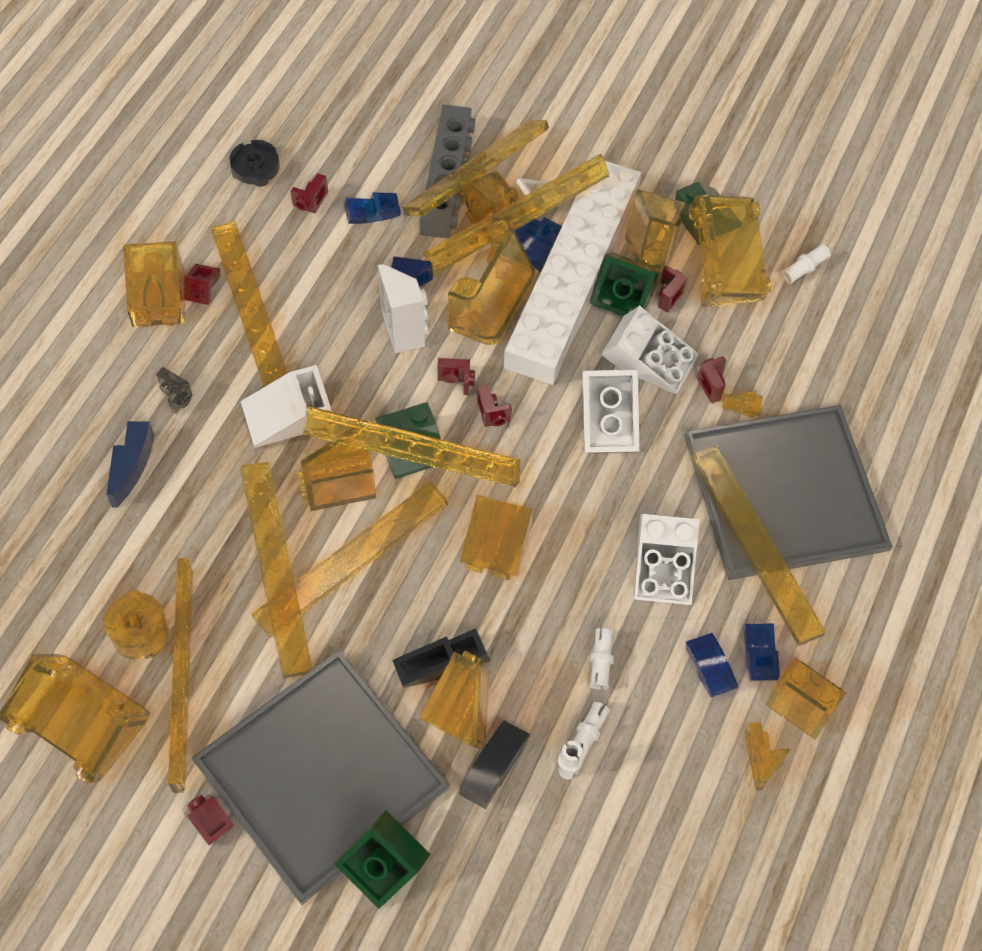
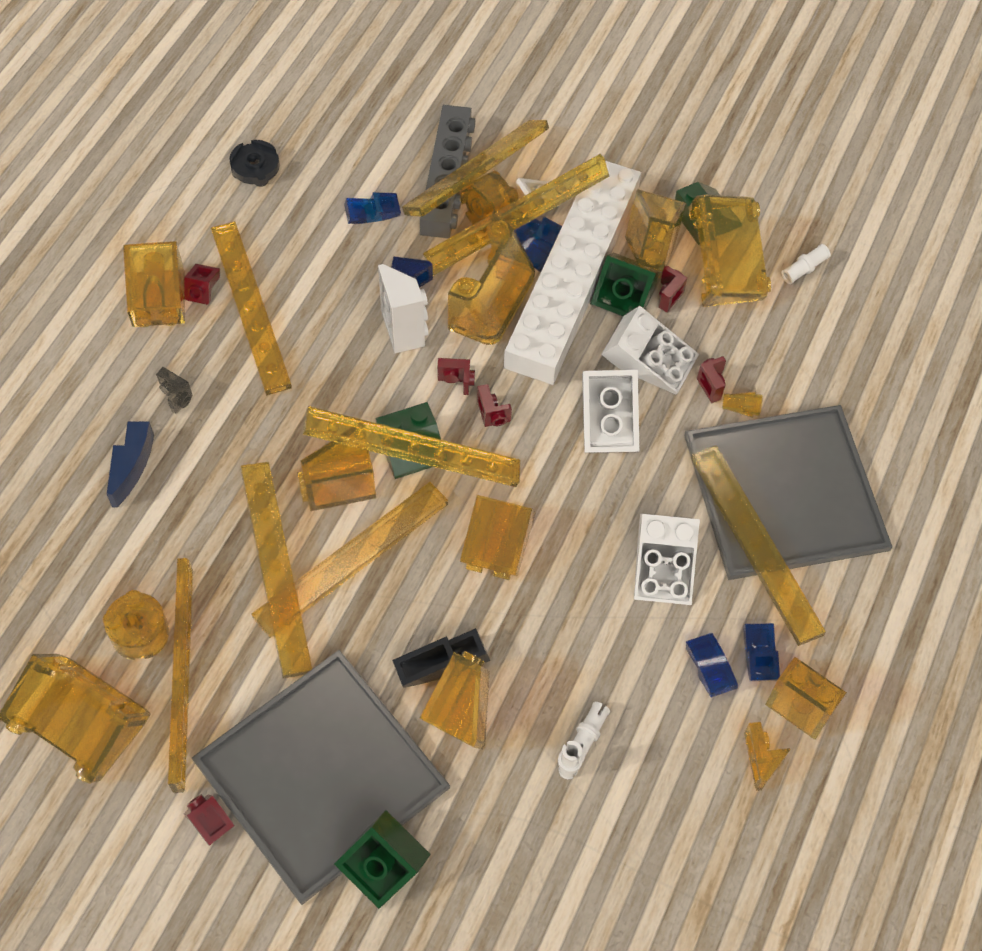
(280, 407): white slope -> none
(312, 196): dark red bracket -> none
(493, 764): black slope -> none
(601, 659): white pin -> none

